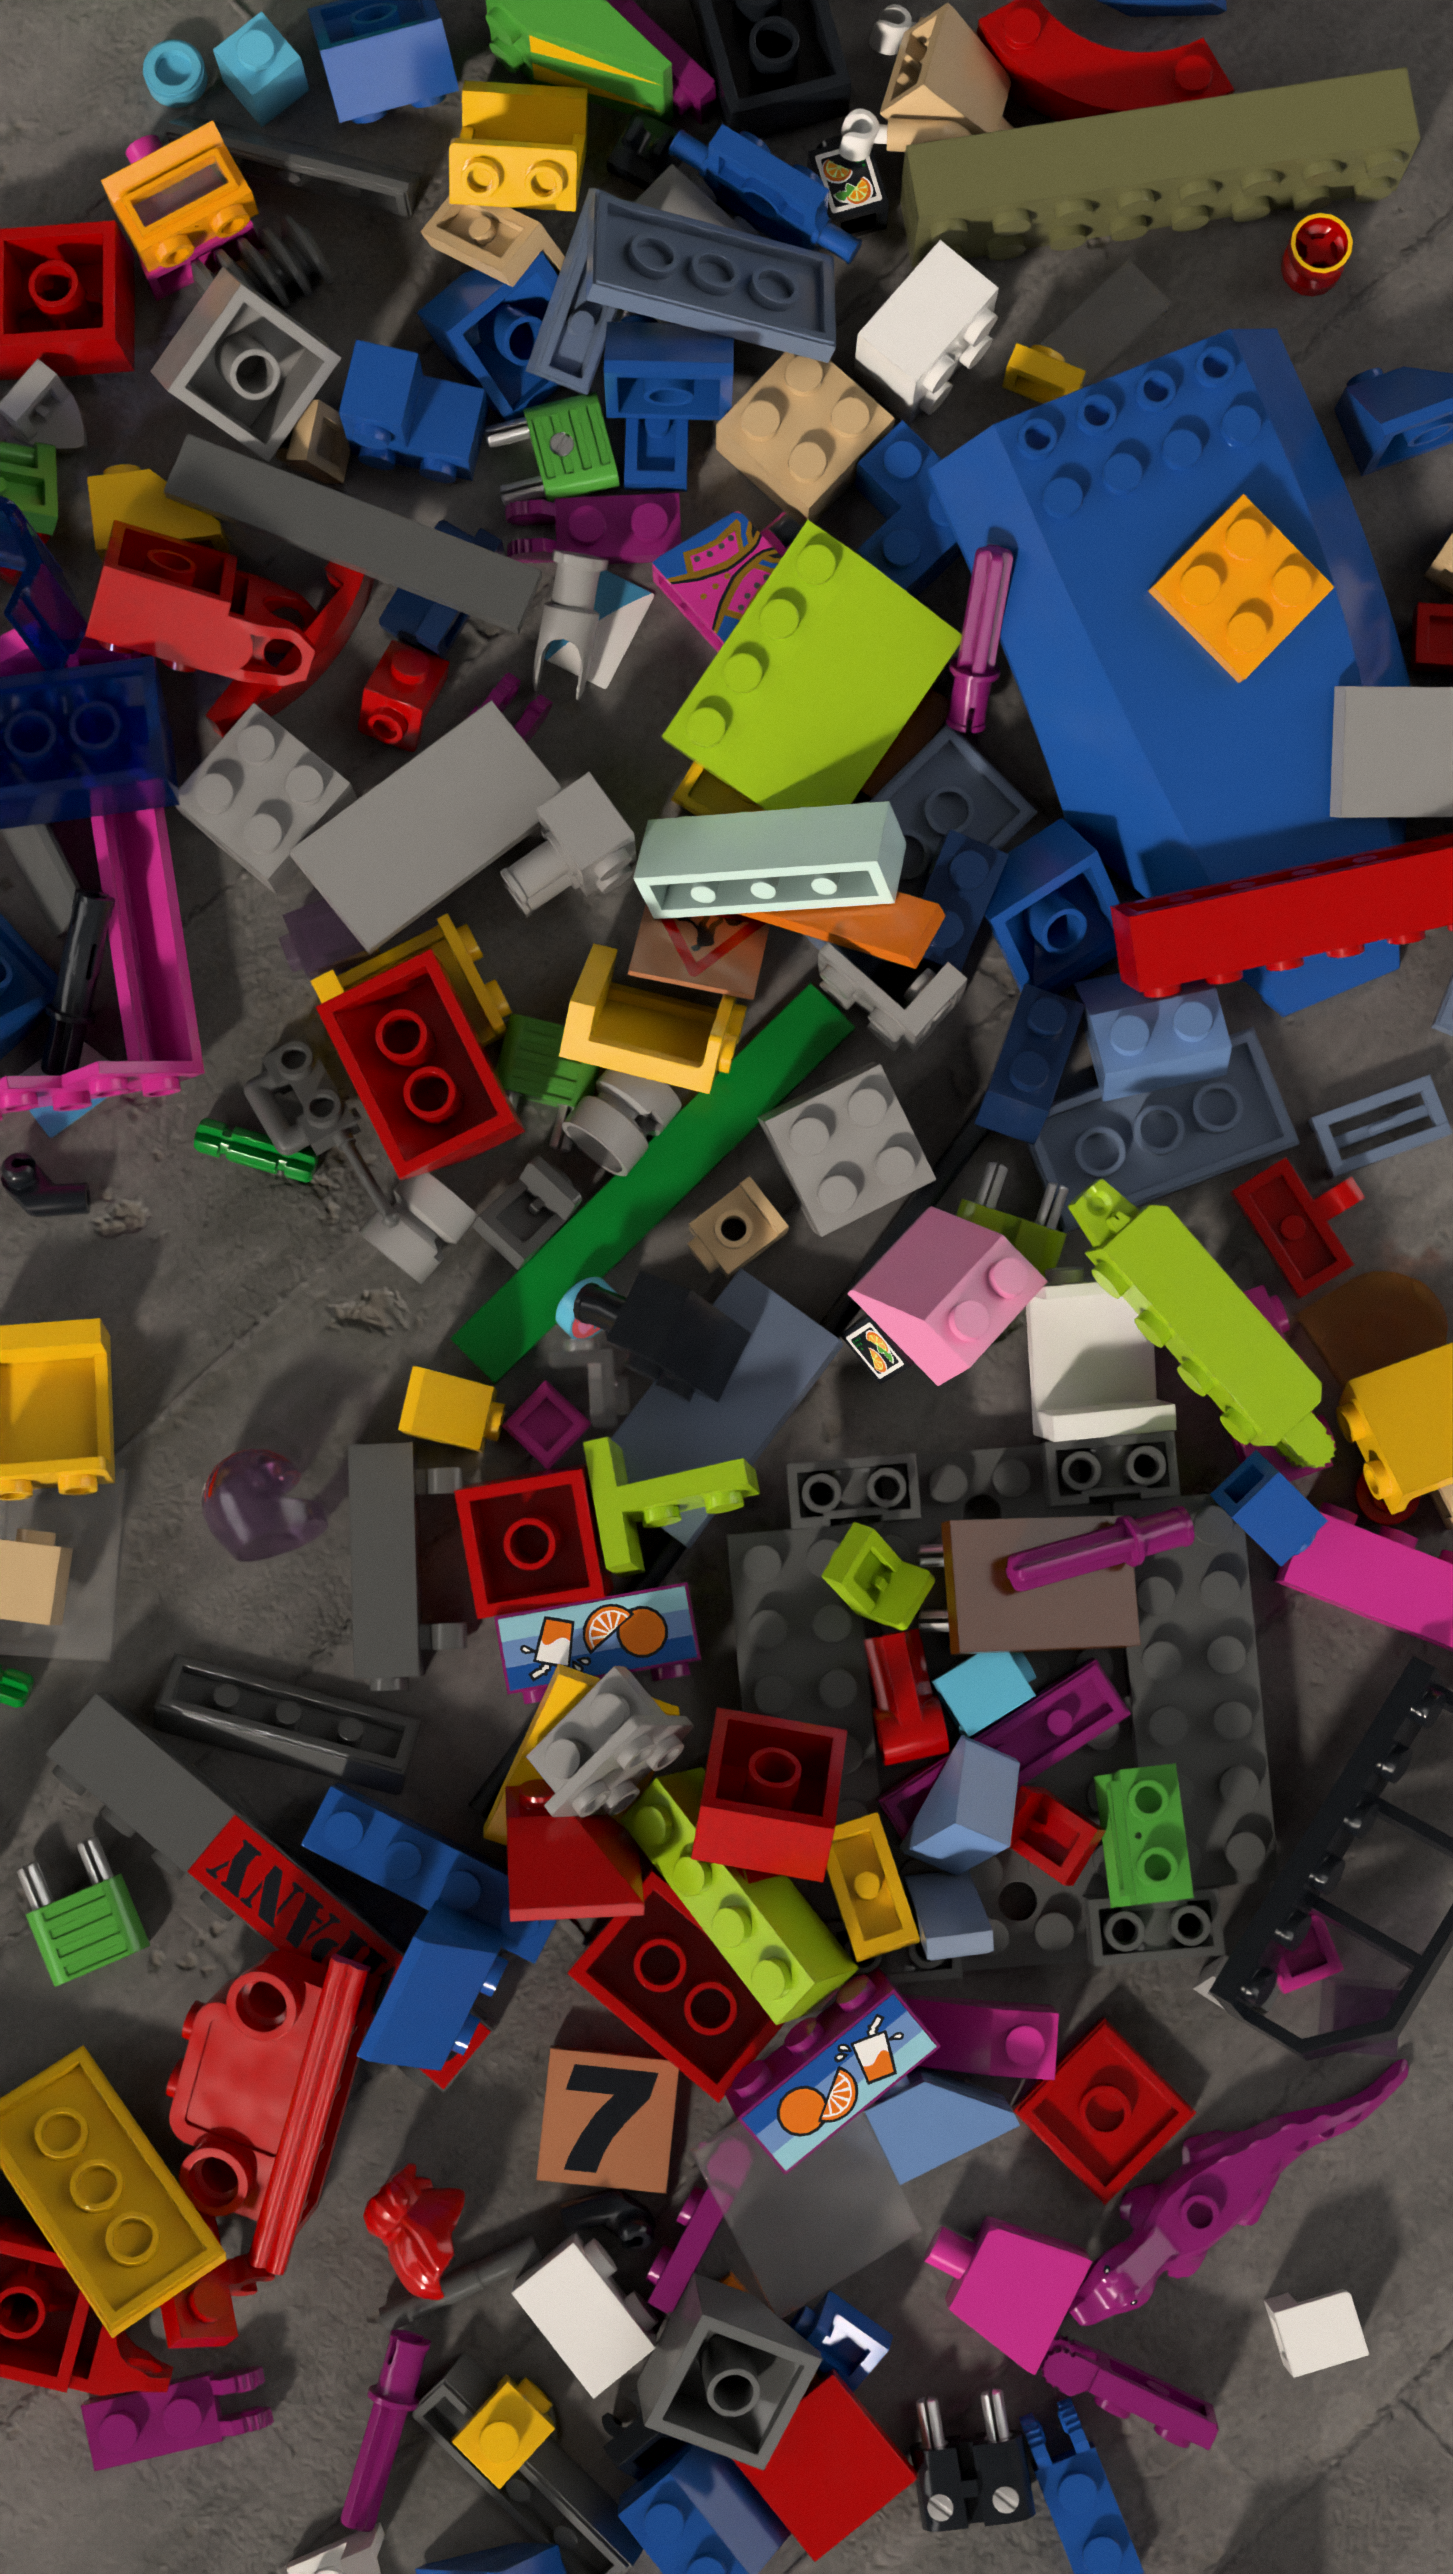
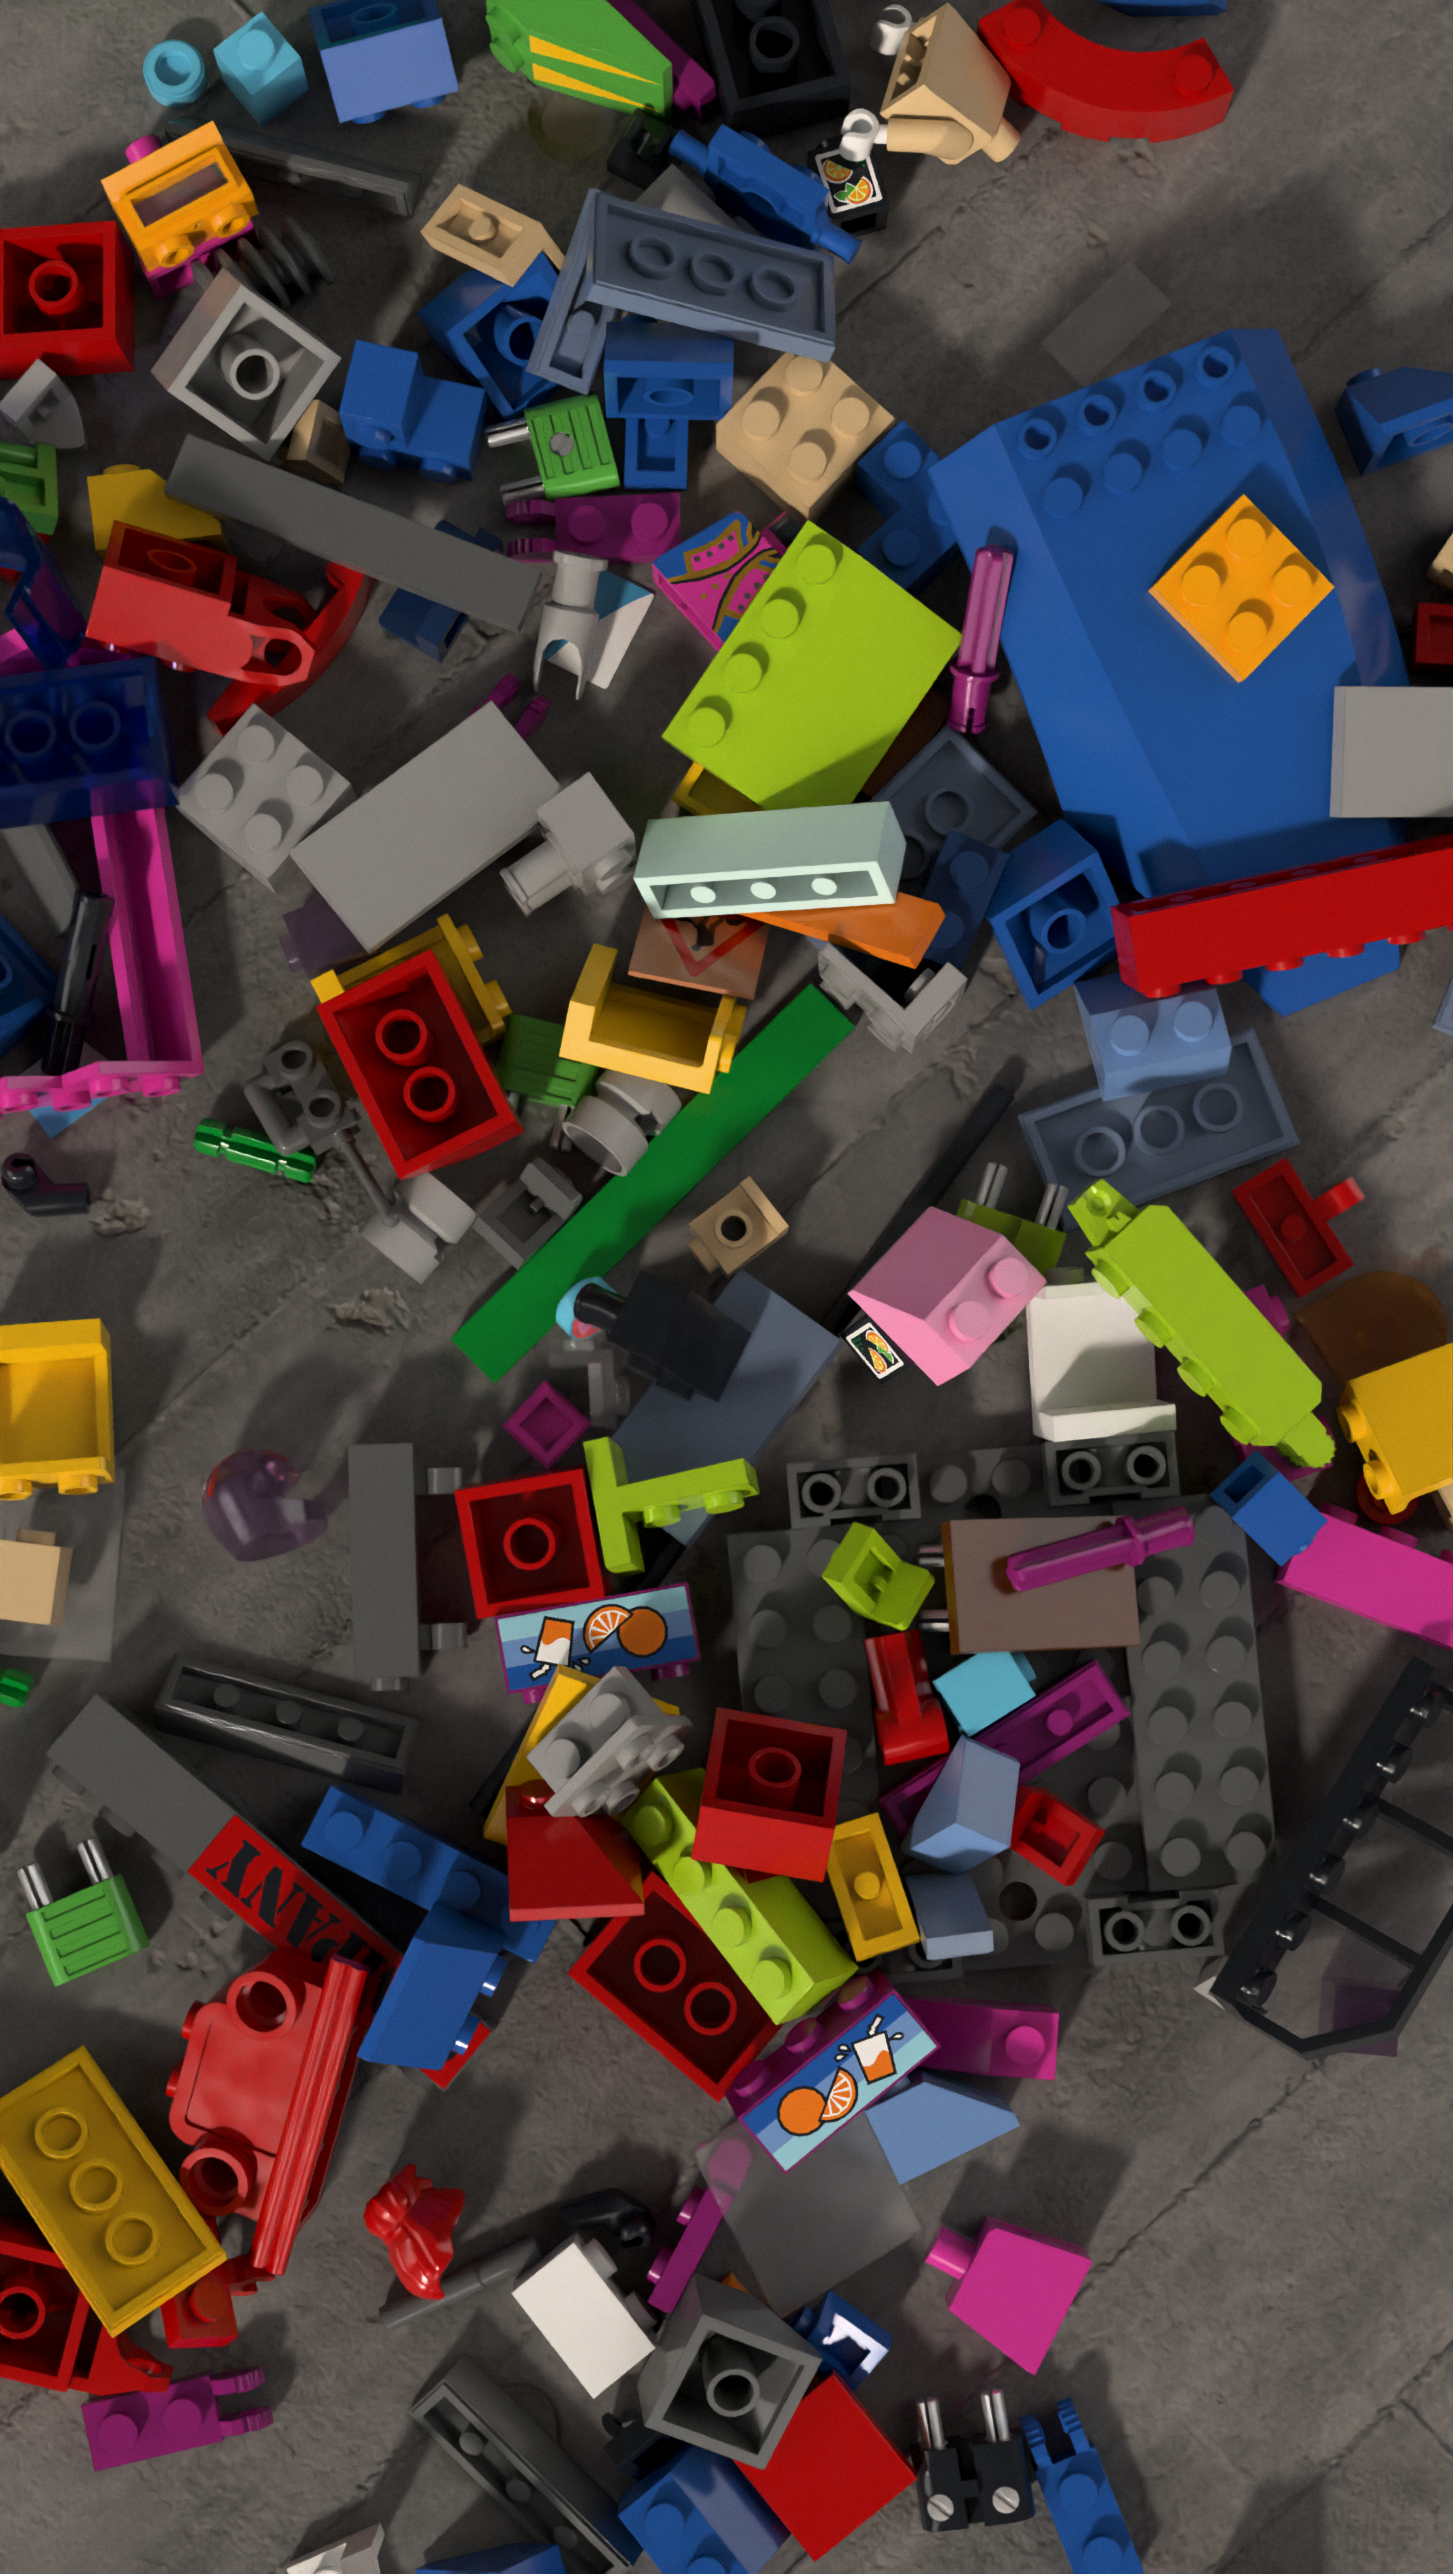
(392, 2400): magenta axle -> none
(401, 695): red bracket -> none
(451, 1410): yellow slope -> none
(506, 2429): yellow bracket -> none
(519, 146): yellow panel -> none
(607, 2119): nougat tile -> none
(846, 1148): light grey brick -> none
(926, 334): white brick -> none
(1029, 1064): dark blue brick -> none
(1041, 374): yellow bracket -> none
(1104, 2110): red tile -> none
(1128, 2390): magenta hinge -> none
(1143, 1836): bright green window -> none
(1160, 167): olive brick -> none
(1219, 2185): magenta animal -> none
(1311, 1961): dark pink tile -> none
(1316, 2331): white panel -> none
(1323, 241): red wheel -> none
(1330, 1145): sand blue tile -> none

